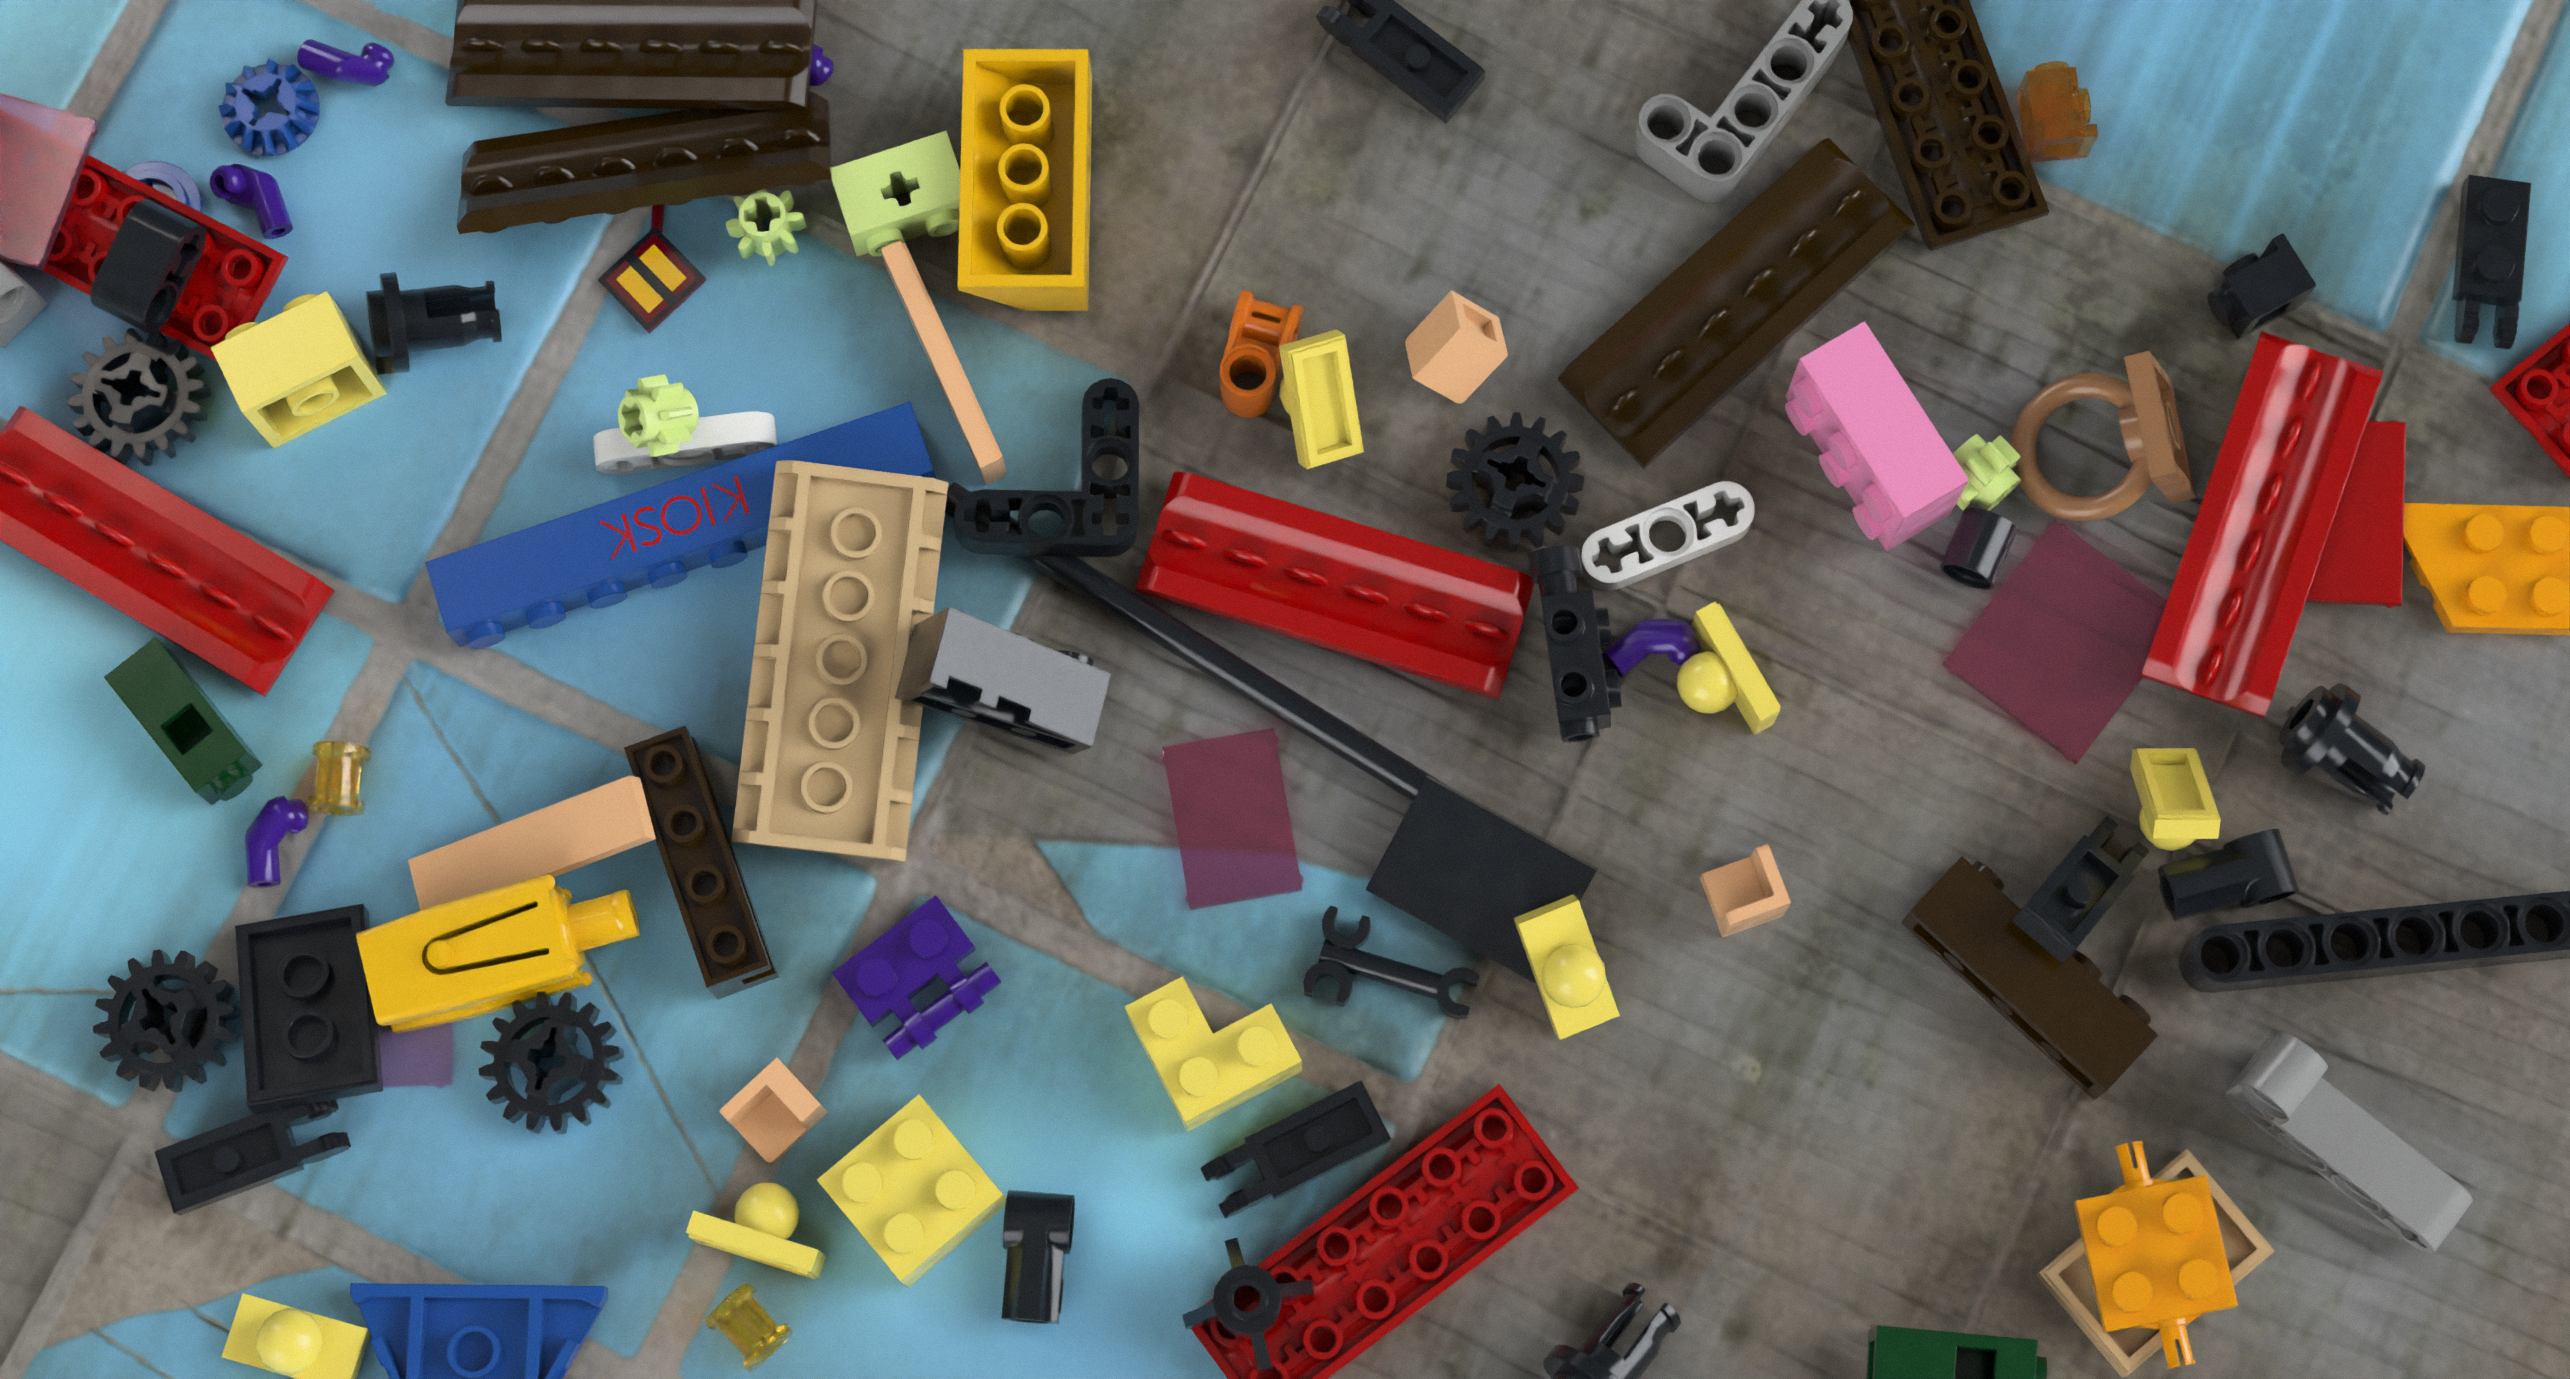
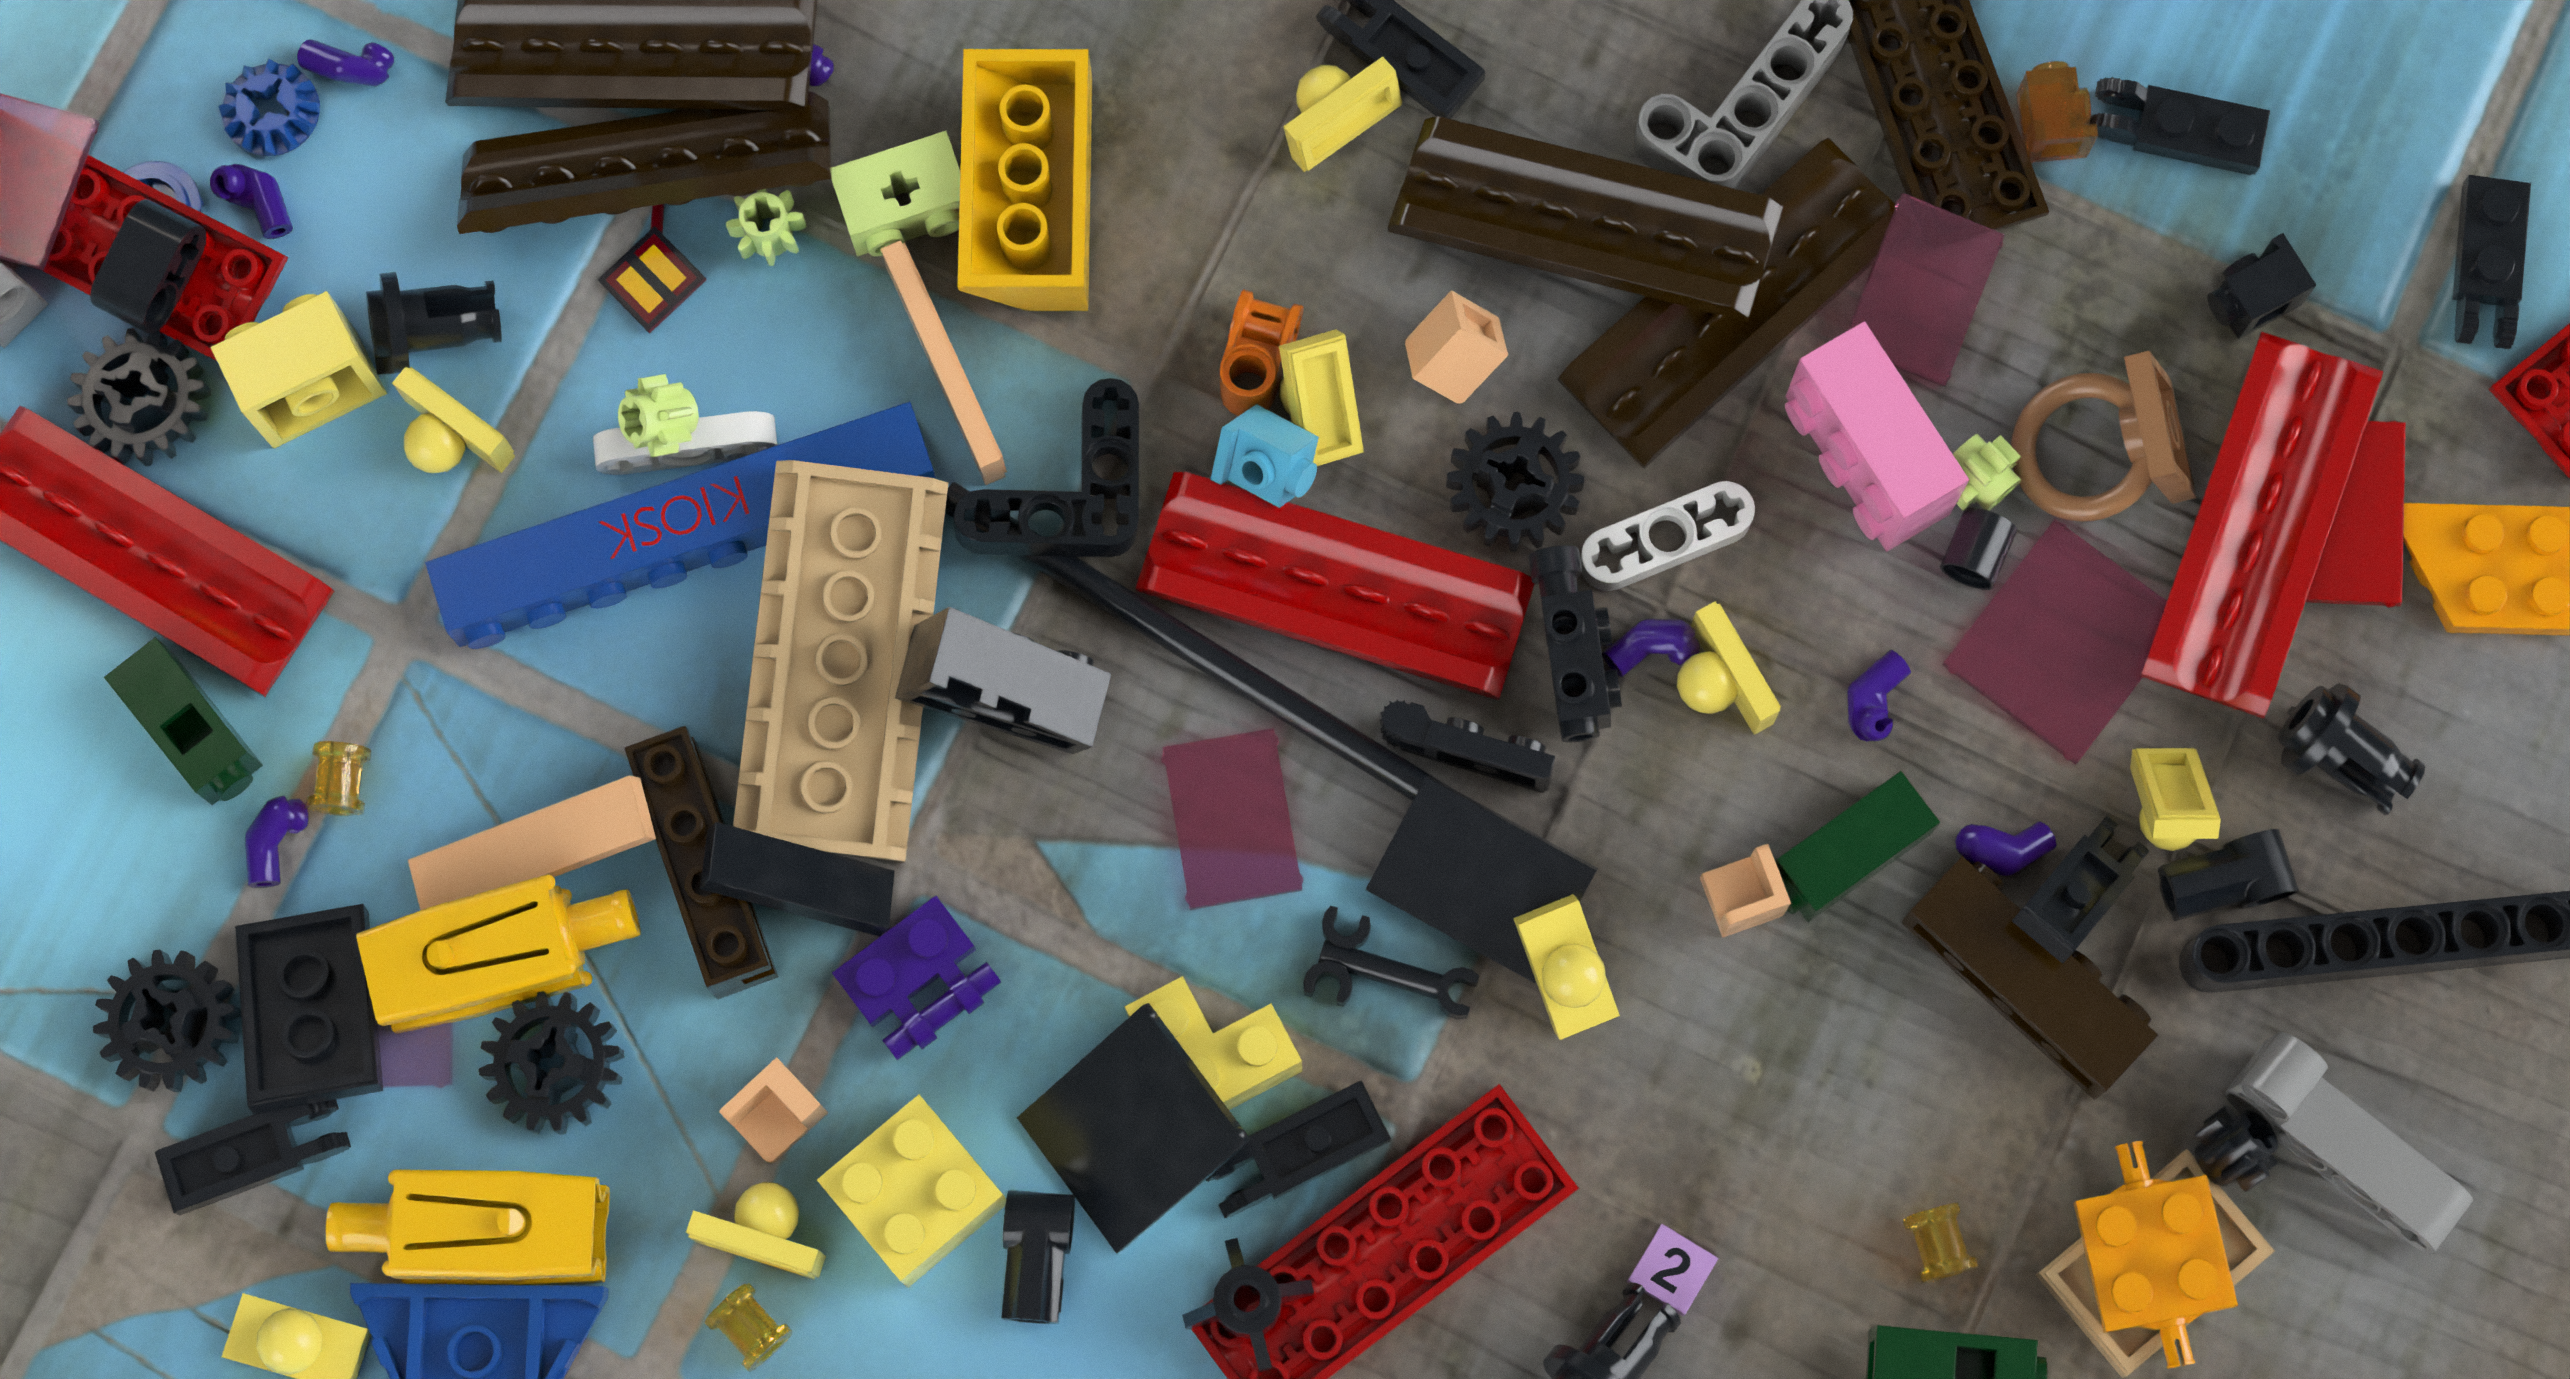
(445, 428): none -> light yellow tile
(481, 1228): none -> yellow piece
(797, 879): none -> black tile
(1133, 1128): none -> black piece
(1266, 456): none -> medium azure brick
(1339, 109): none -> light yellow tile
(1465, 747): none -> black hinge
(1587, 217): none -> dark brown plate
(1673, 1269): none -> lavender tile
(1855, 846): none -> dark green brick
(1868, 697): none -> dark purple arm
(1926, 286): none -> clear pink piece
(1940, 1243): none -> clear yellow bush
(2002, 851): none -> dark purple arm
(2183, 125): none -> black hinge
(2236, 1148): none -> black gear

